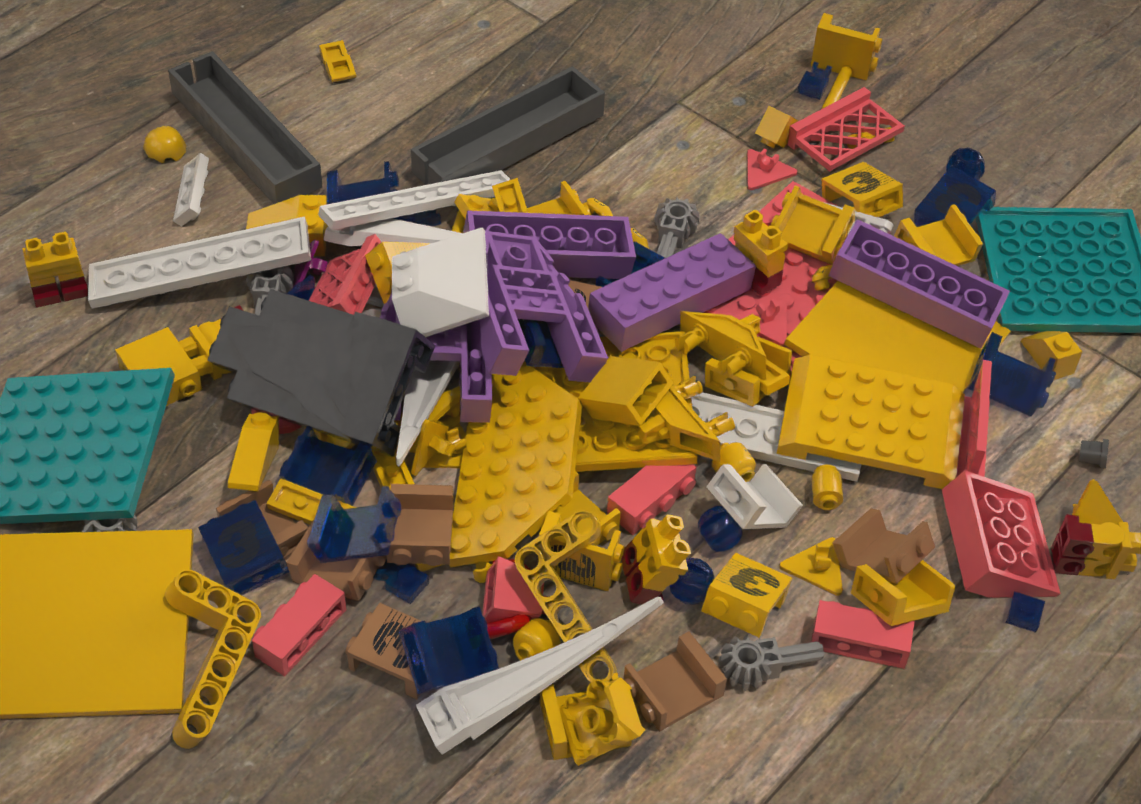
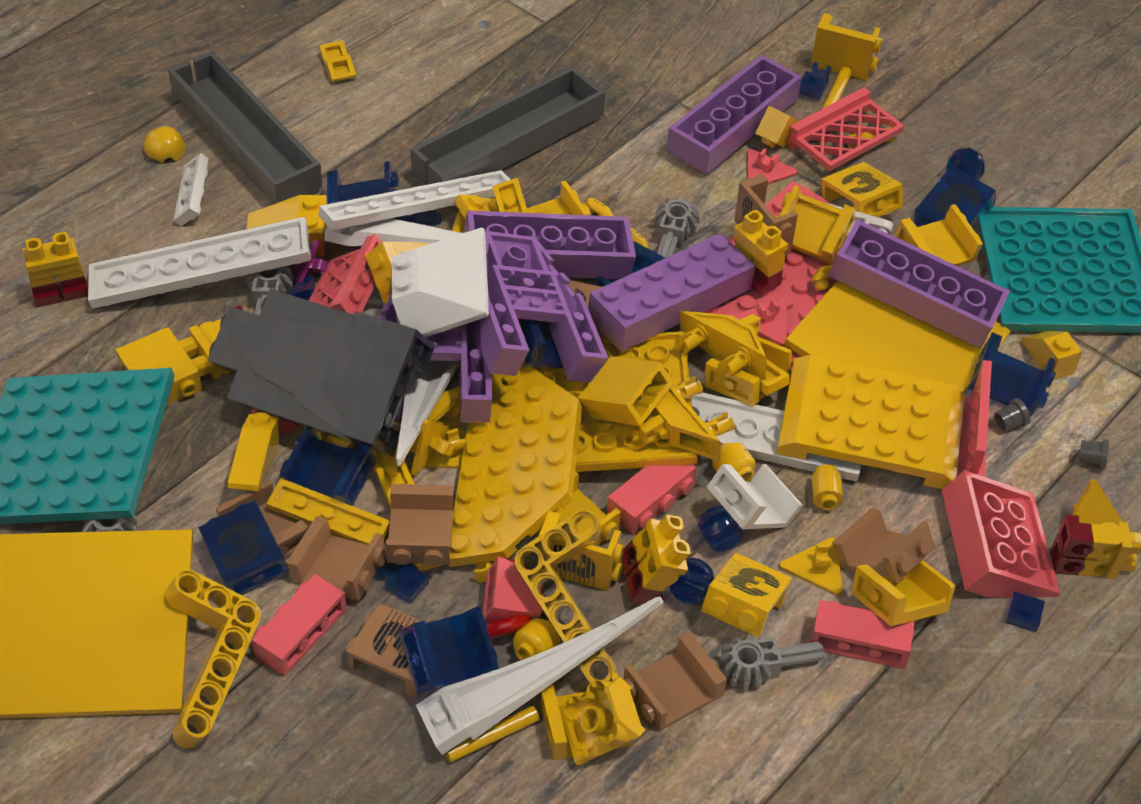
(354, 532): clear blue panel -> none
(498, 731): none -> yellow piece
(732, 114): none -> medium lavender brick
(752, 197): none -> medium nougat panel
(1012, 415): none -> dark grey piece

